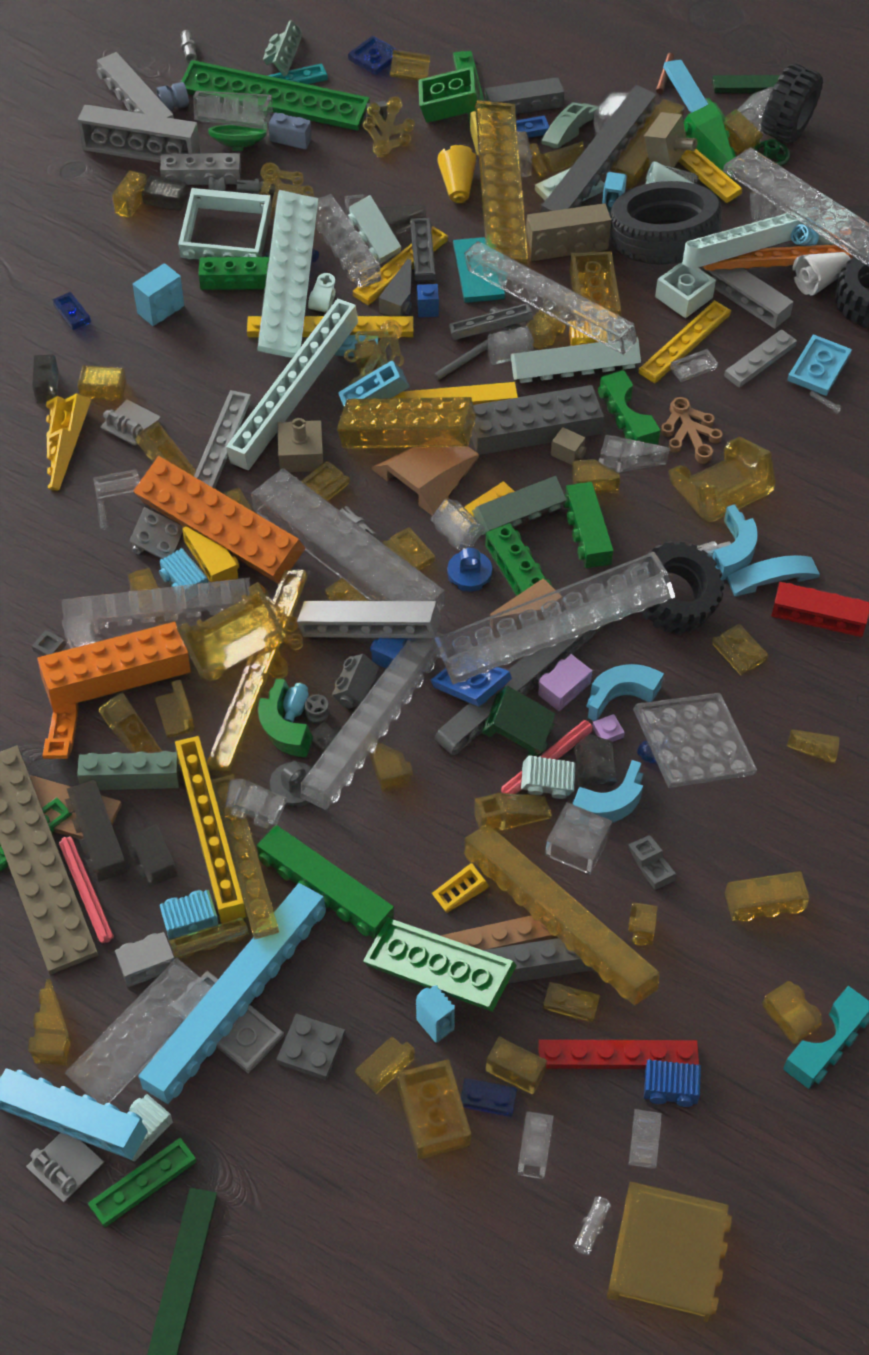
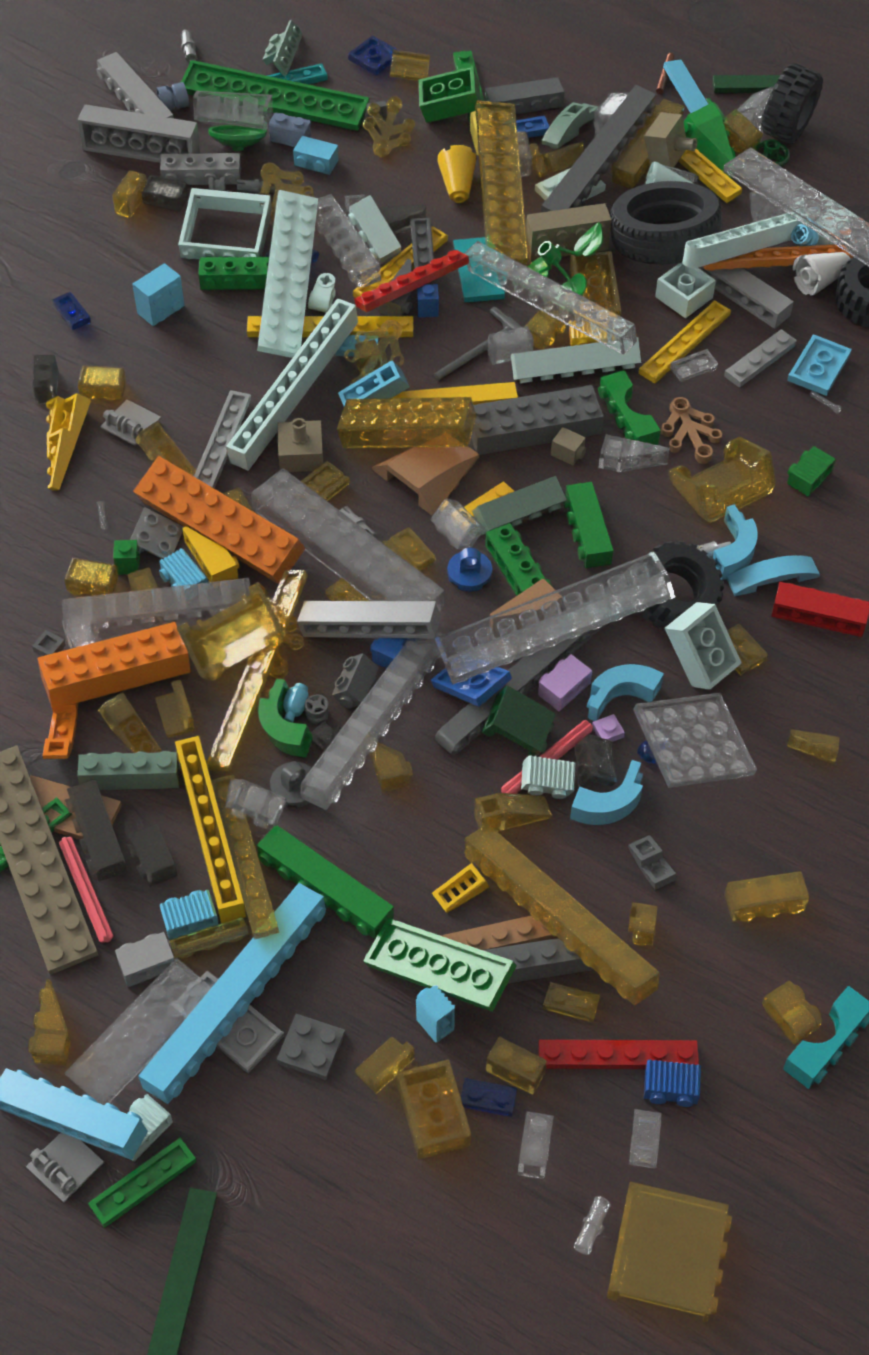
(90, 577): none -> clear yellow brick
(117, 486): clear tile -> none
(126, 556): none -> green brick
(315, 155): none -> medium azure brick
(405, 283): none -> red plate
(491, 321): dark grey tile -> none
(551, 254): none -> green plant
(578, 838): clear brick -> none
(602, 477): clear yellow slope -> none
(613, 188): medium azure brick -> none
(703, 645): none -> light aqua brick
(810, 470): none -> green brick

